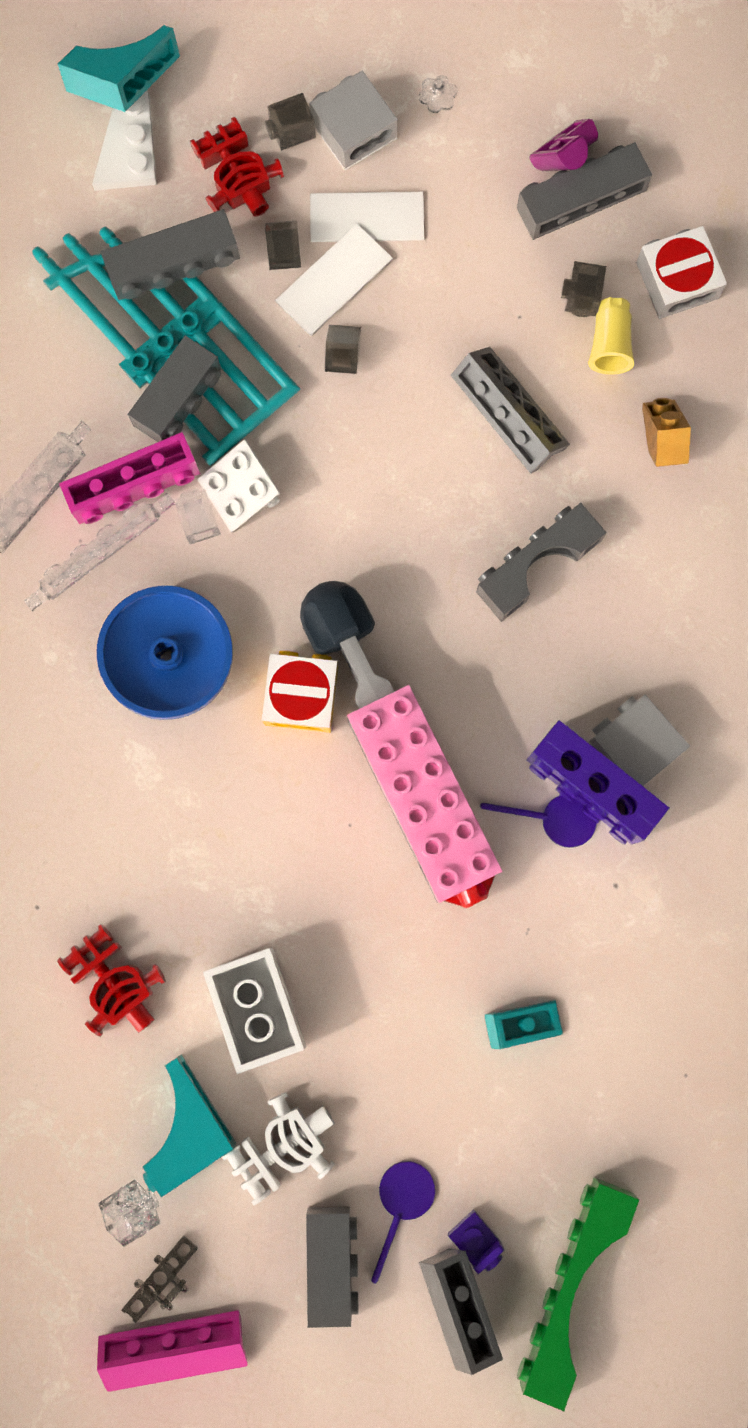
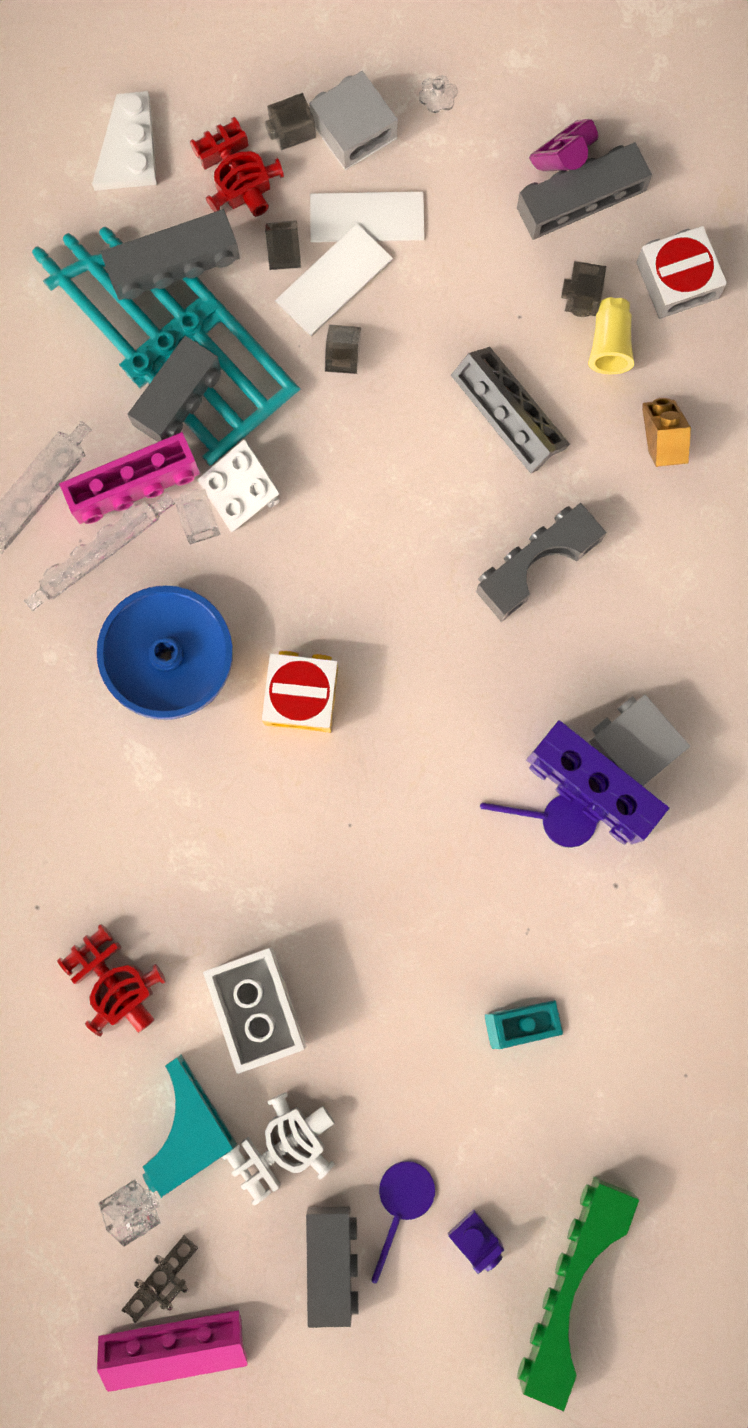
(120, 73): teal arch -> none
(404, 755): bright pink piece -> none
(461, 1311): dark grey brick -> none

